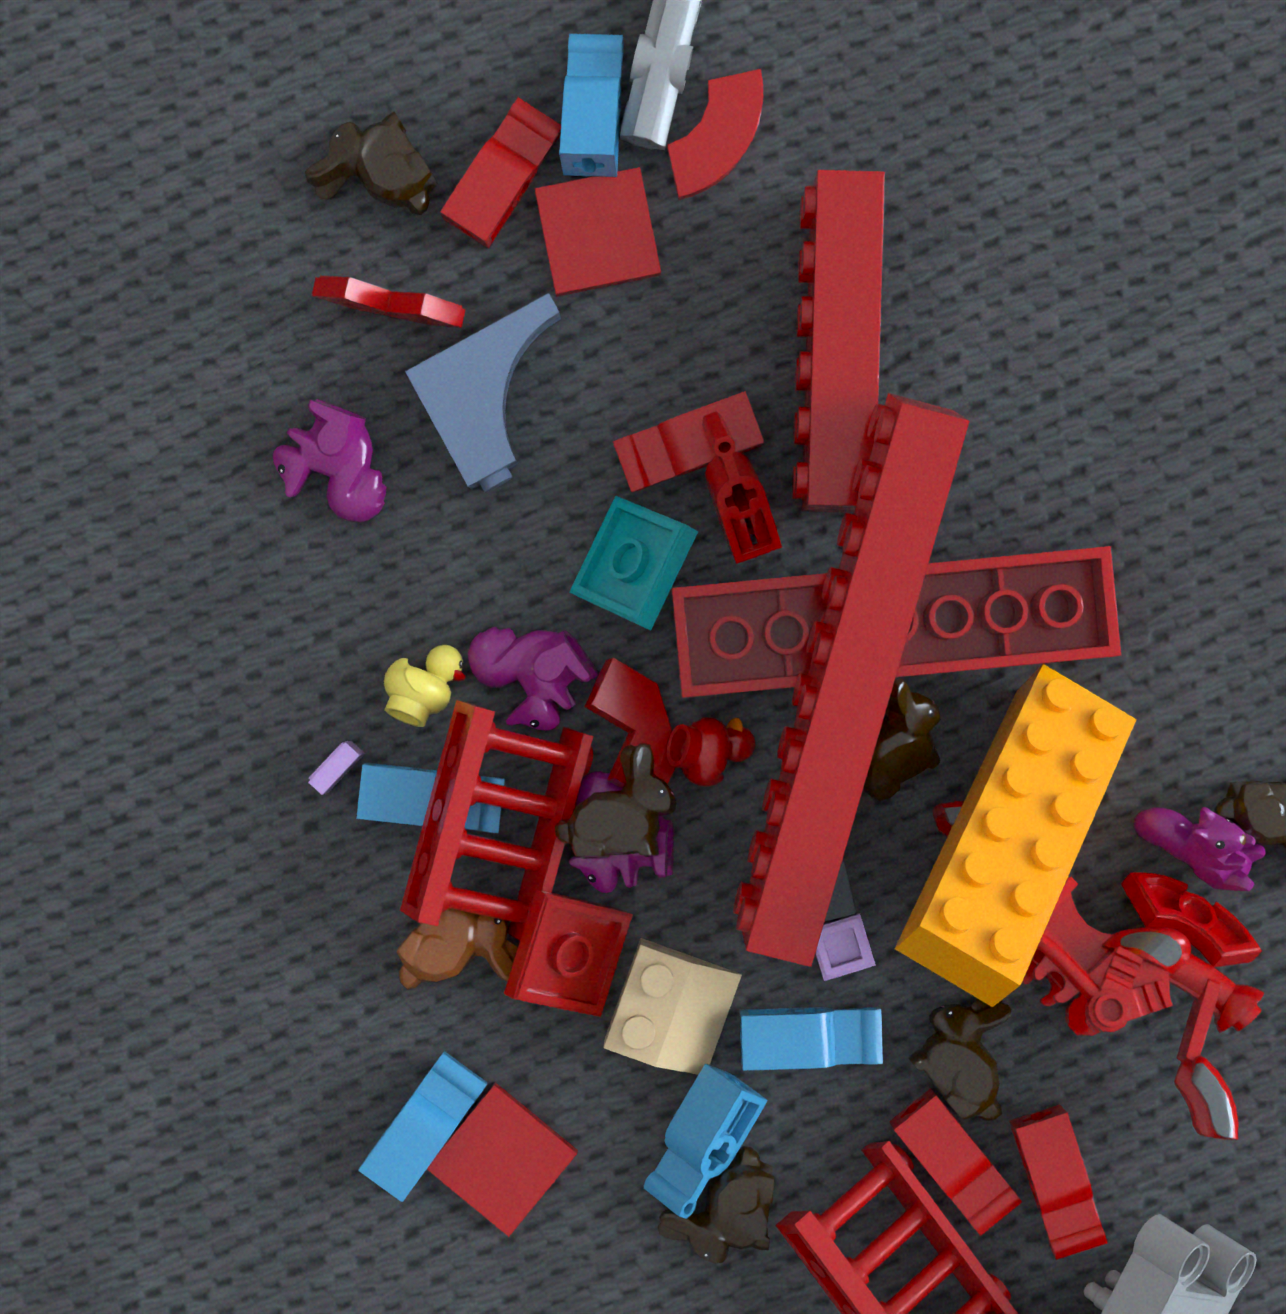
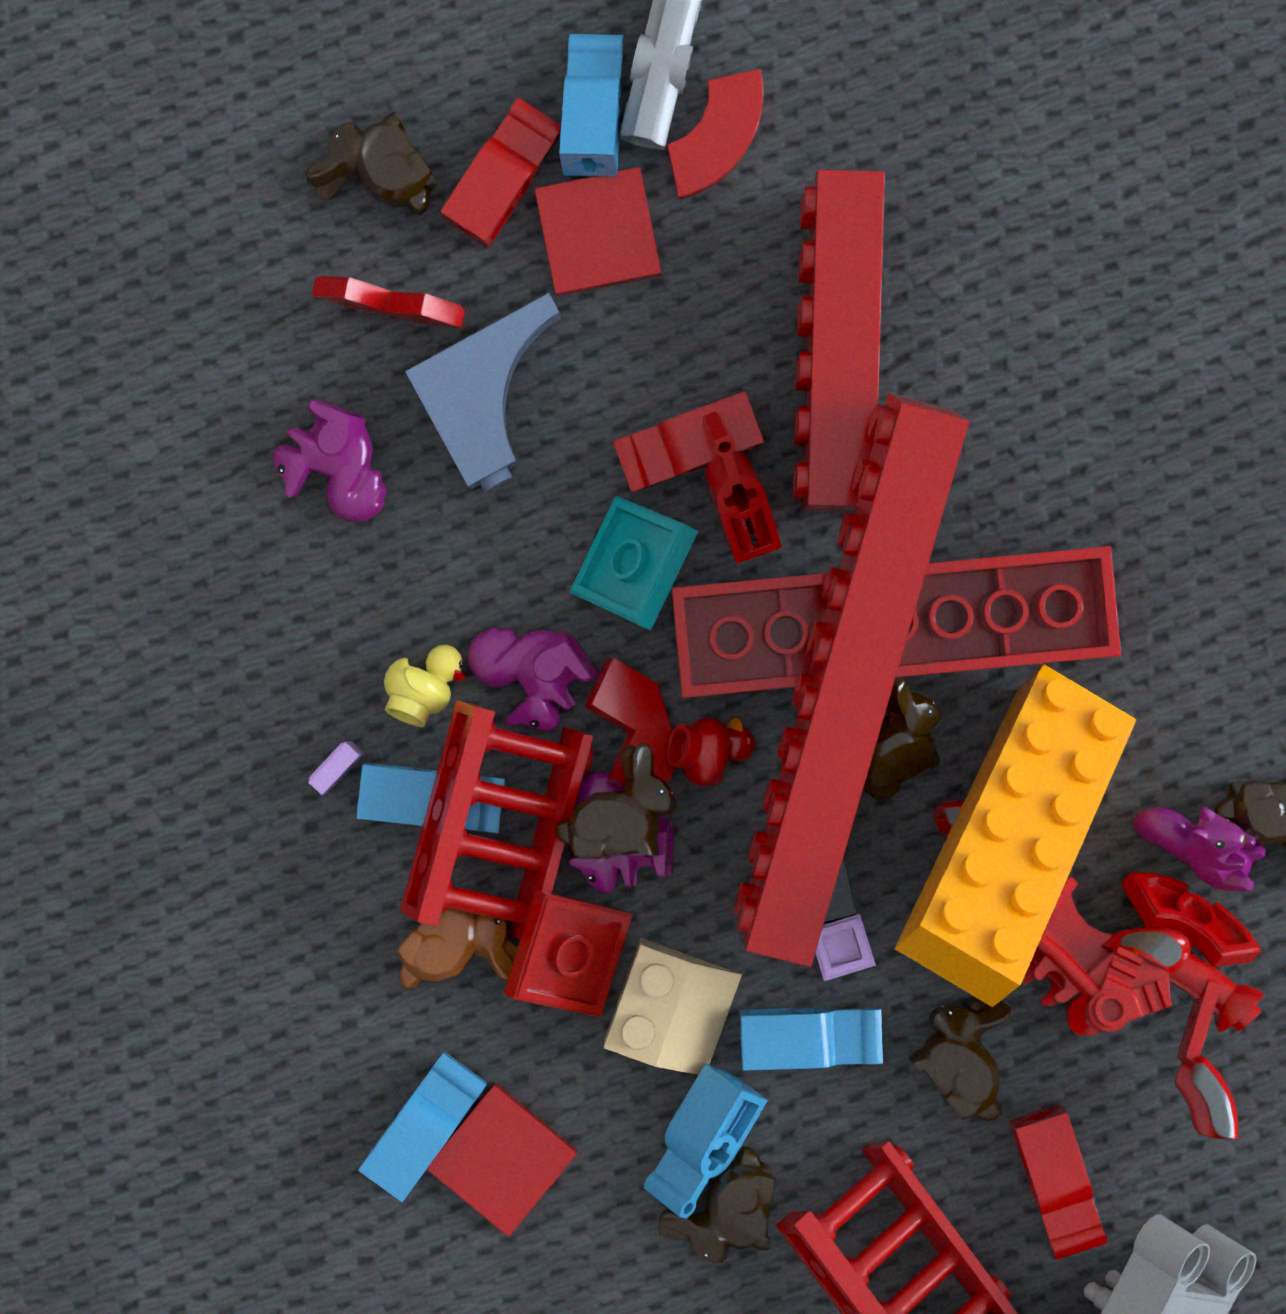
(955, 1161): red piece -> none

